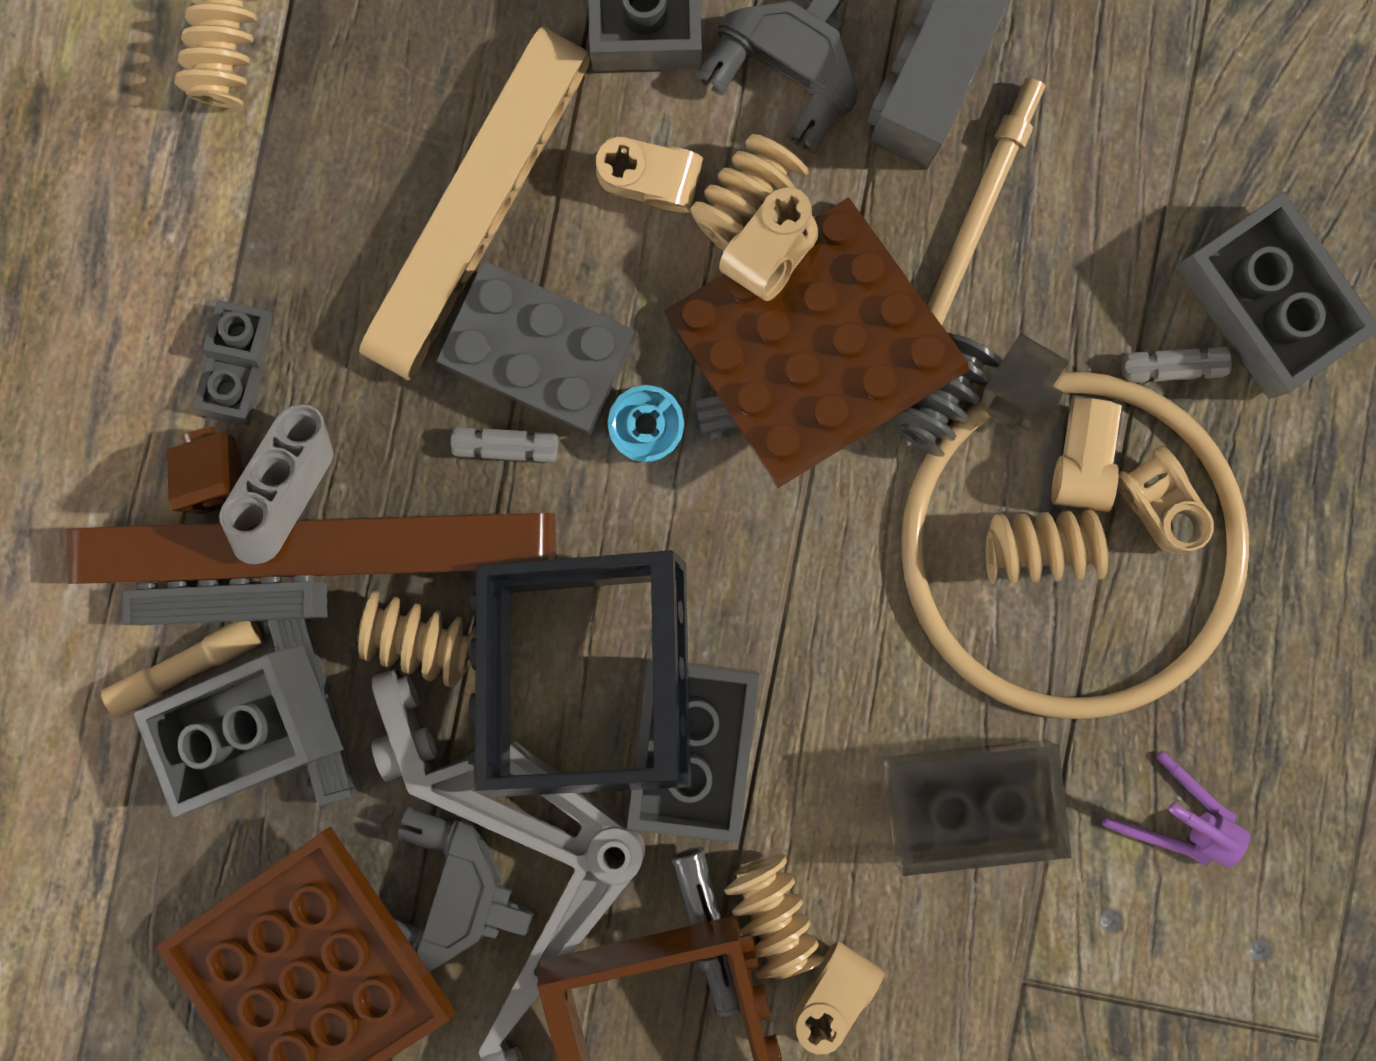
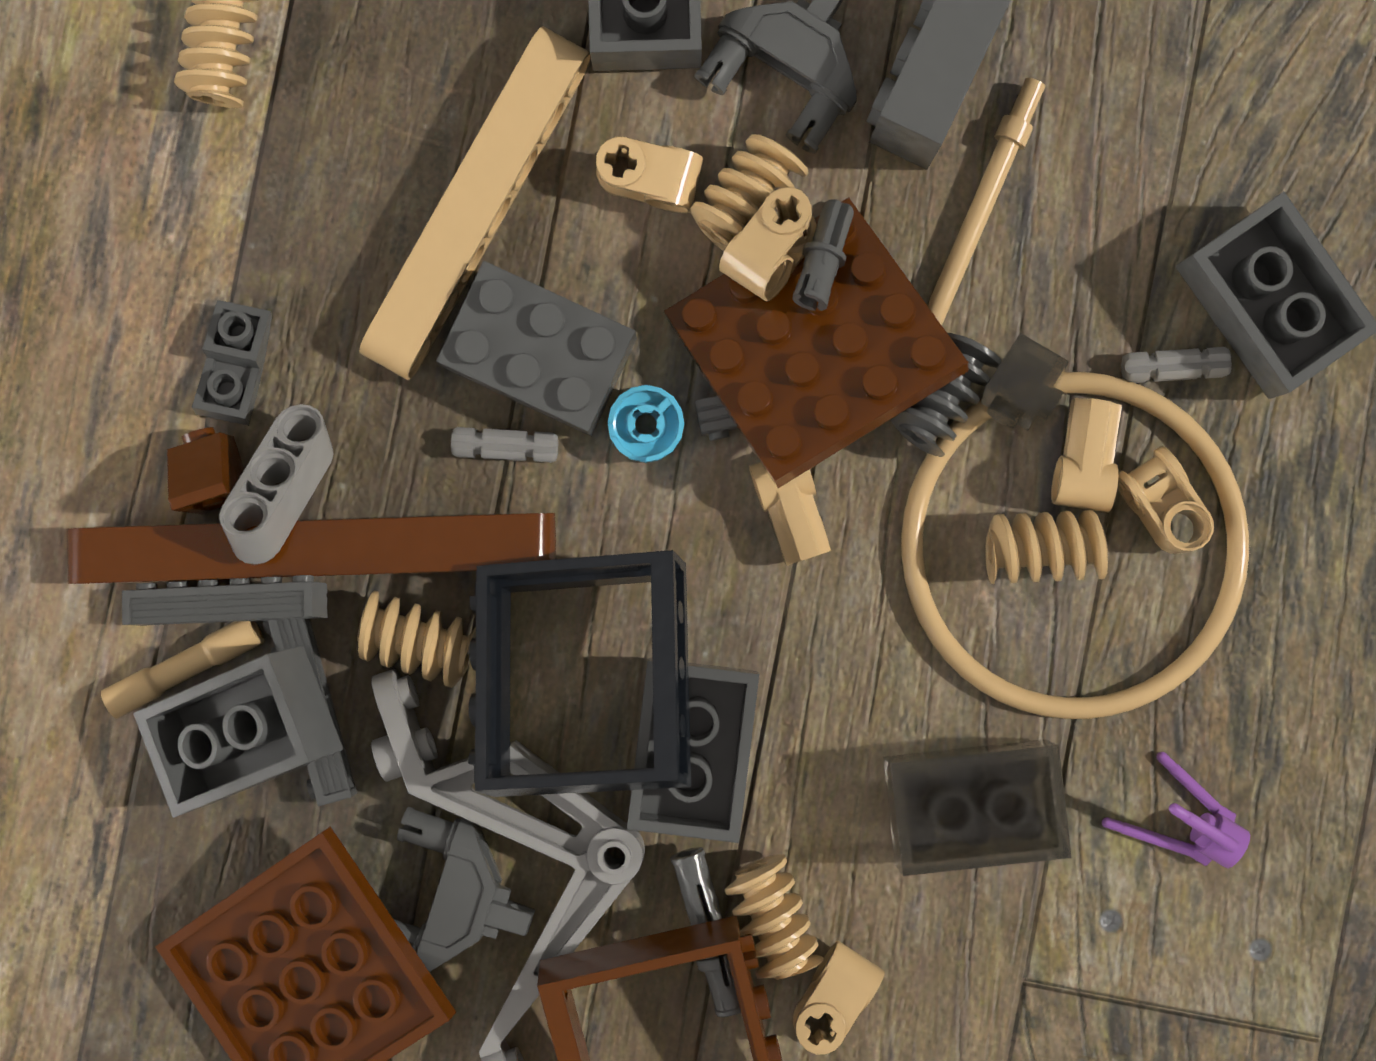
(792, 514): none -> tan piece
(823, 256): none -> dark grey axle

